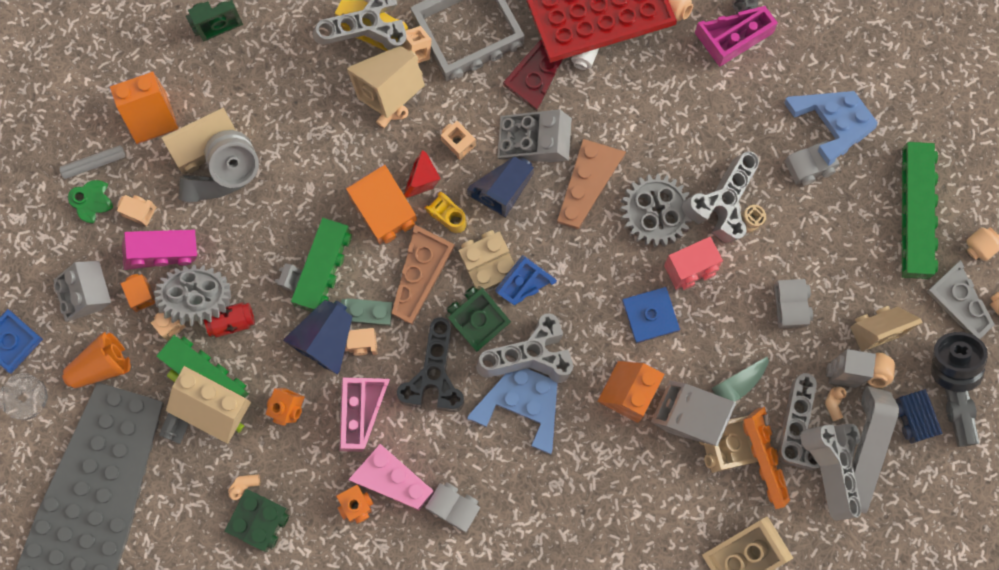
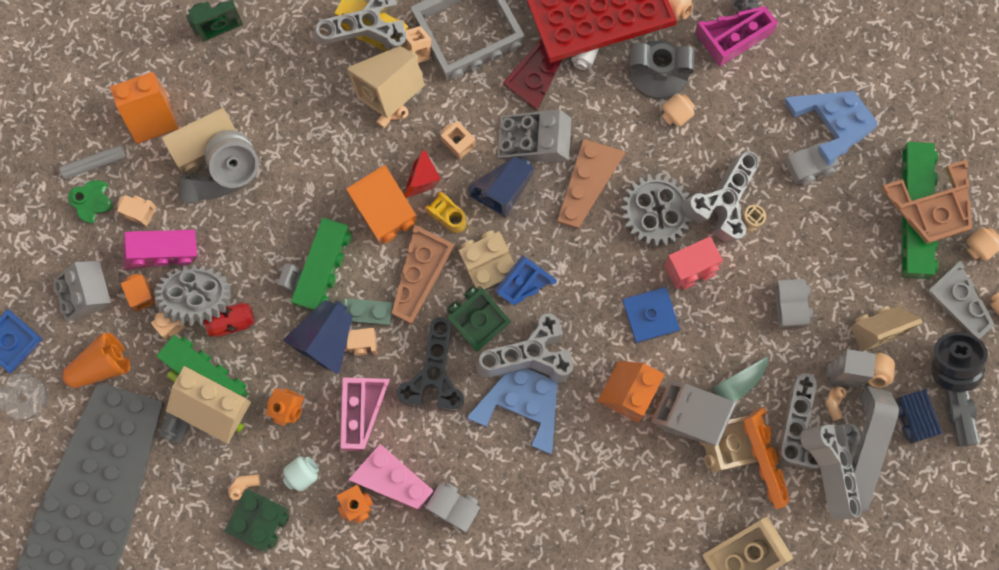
(300, 473): none -> light aqua head
(660, 81): none -> dark grey piece
(678, 110): none -> light nougat head
(938, 214): none -> nougat wing

